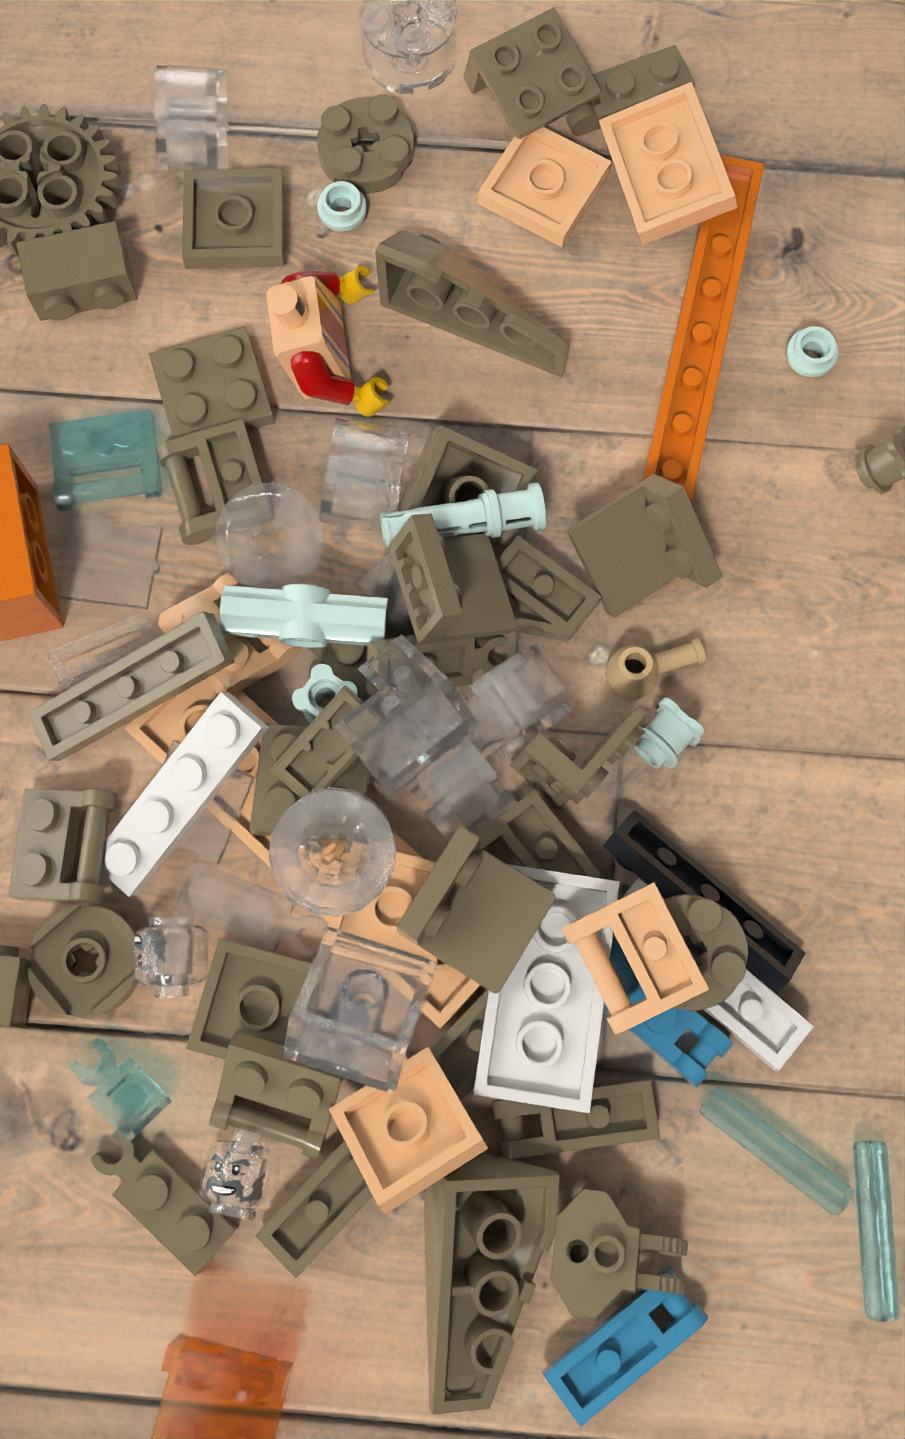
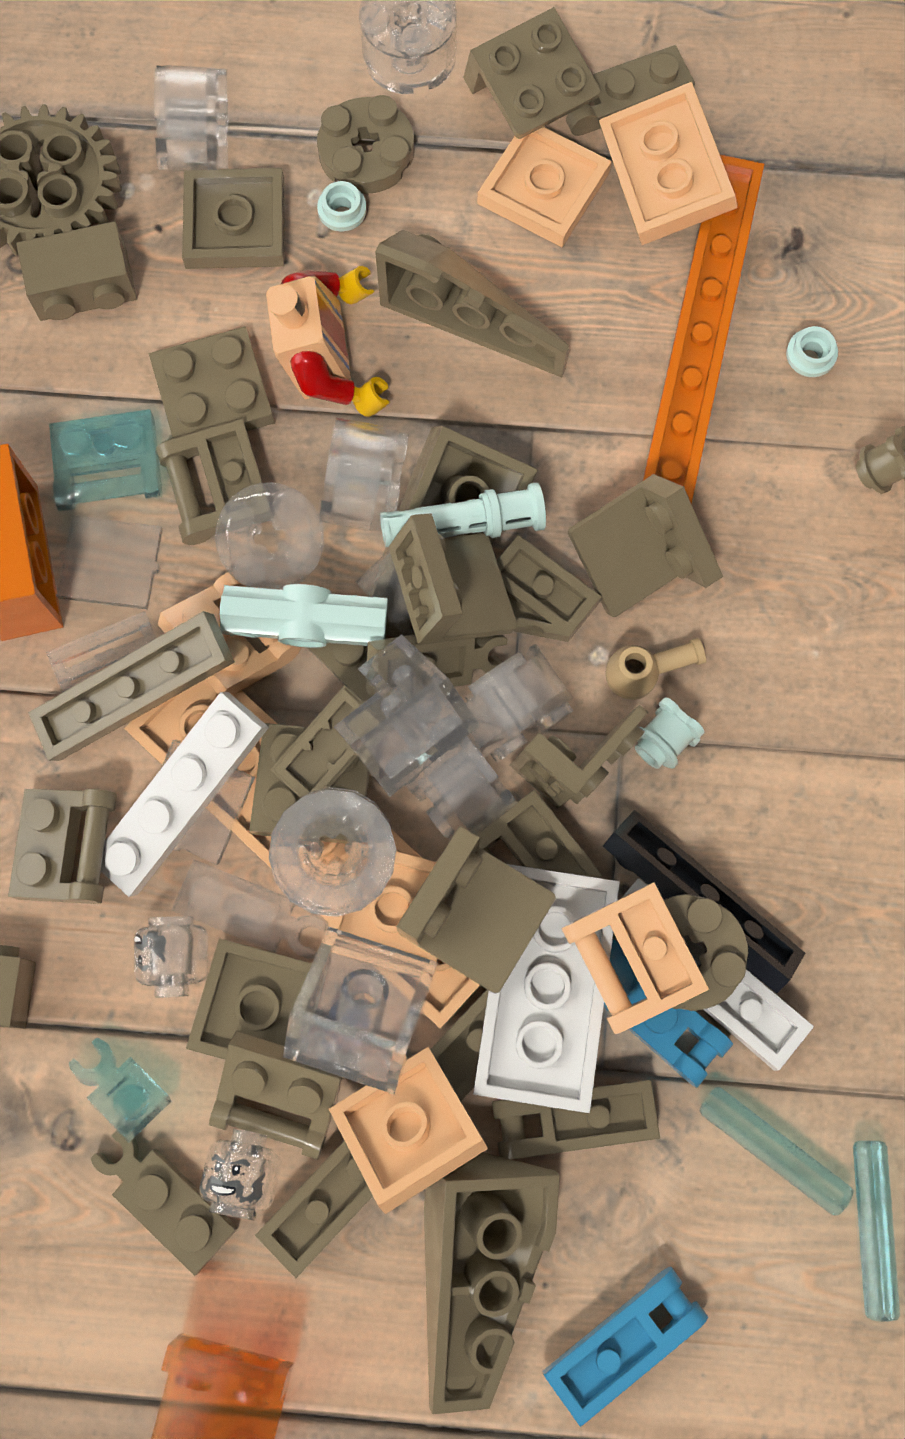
(54, 959): dark tan plate -> none
(319, 687): light aqua brick -> none
(612, 1259): dark tan hinge -> none

